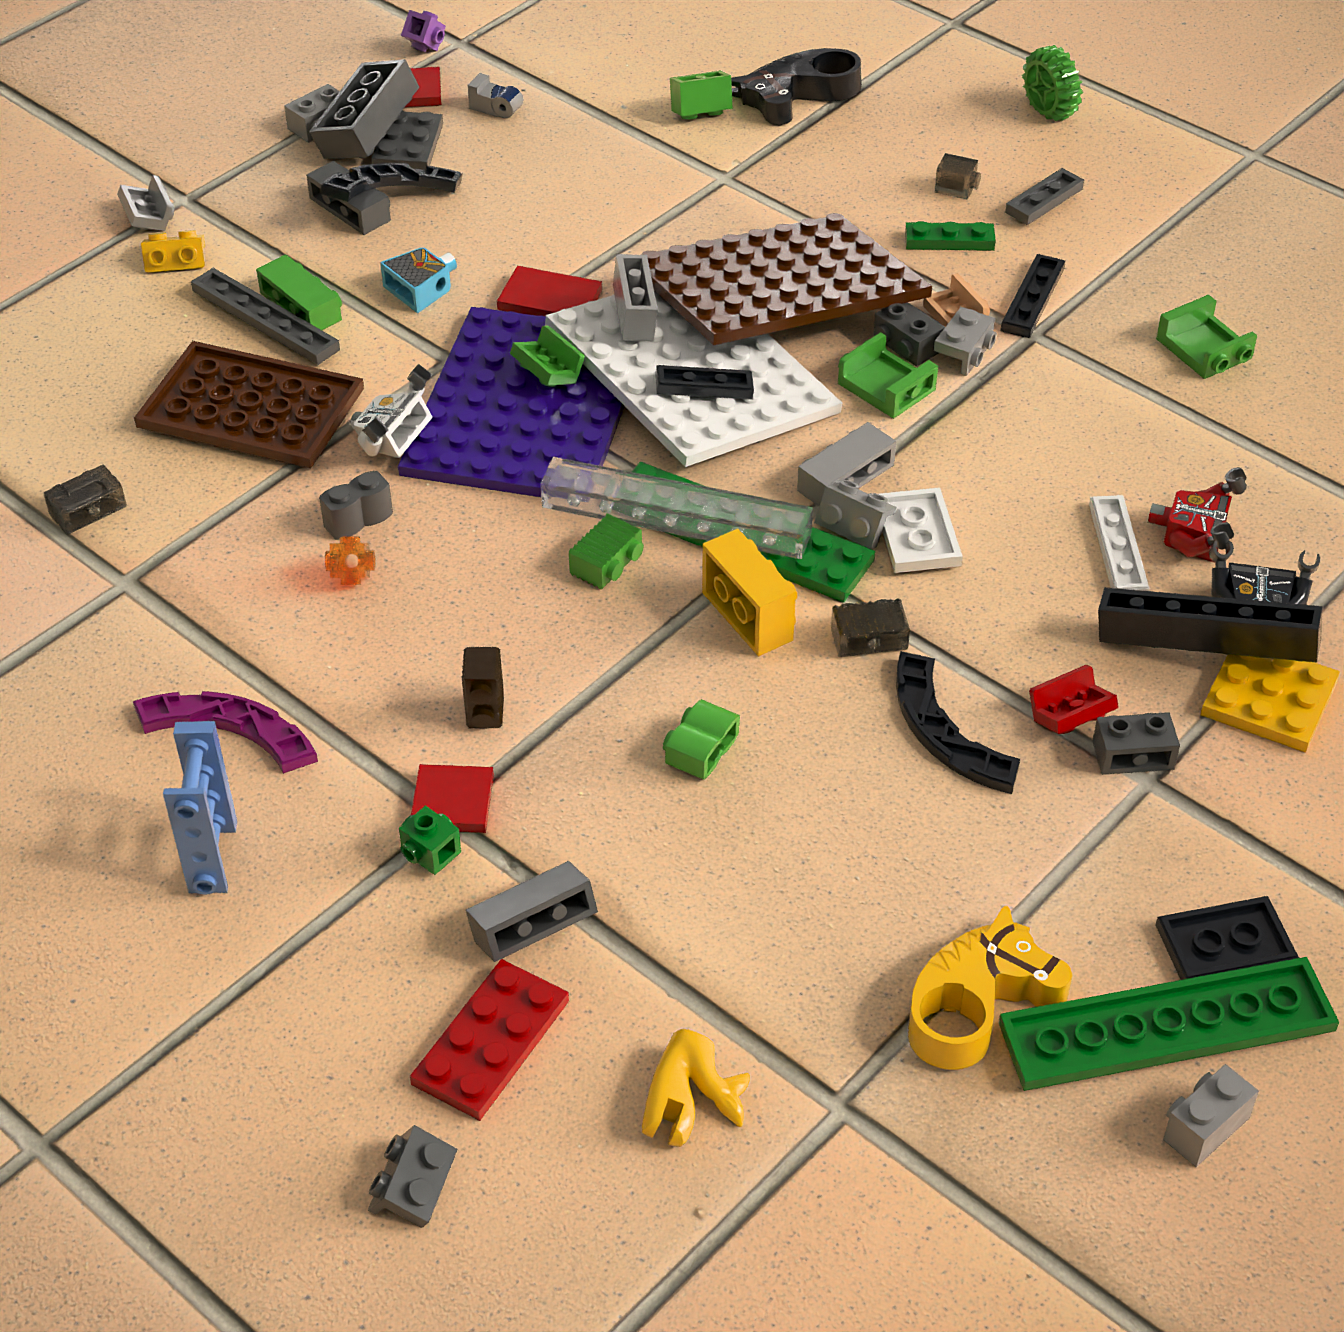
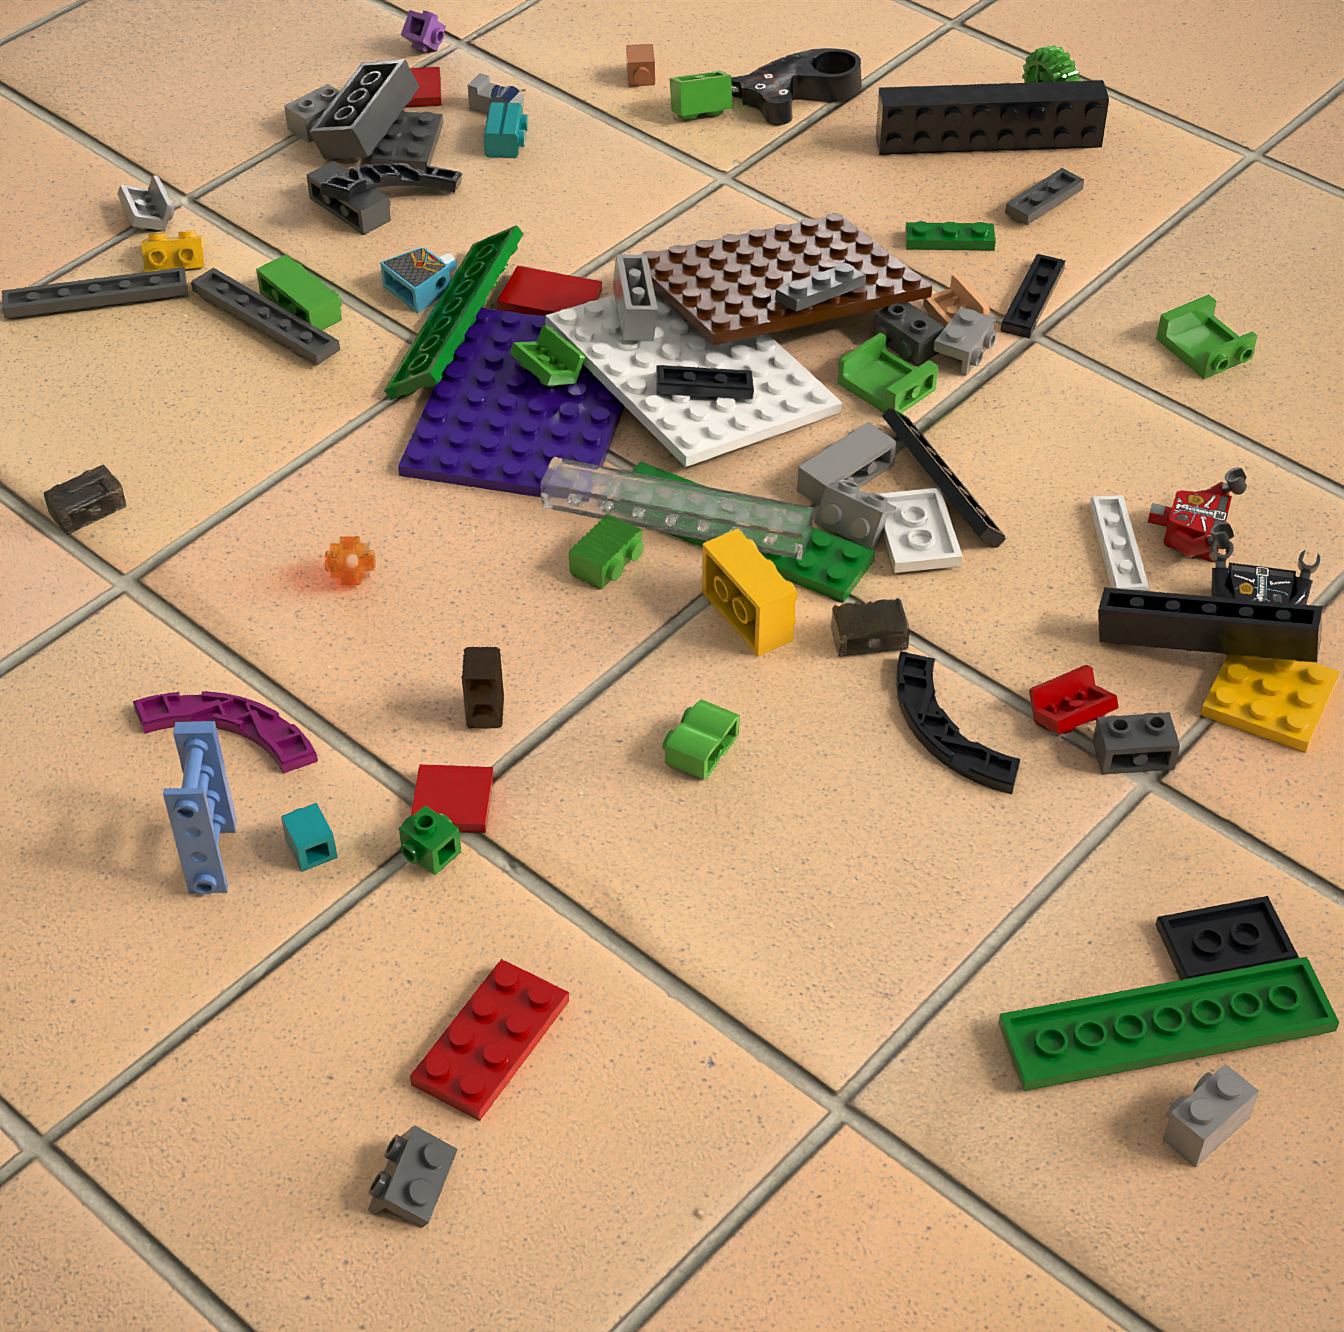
(94, 292): none -> dark grey plate
(250, 404): reddish brown plate -> none
(309, 837): none -> teal brick
(356, 504): dark grey brick -> none
(394, 419): white torso -> none
(454, 314): none -> green plate
(505, 130): none -> teal brick
(531, 911): dark grey brick -> none
(640, 64): none -> nougat brick
(670, 1093): yellow piece -> none
(820, 287): none -> dark grey plate
(944, 477): none -> black tile
(957, 176): clear smoke brick -> none
(969, 976): yellow animal -> none
(991, 117): none -> black brick

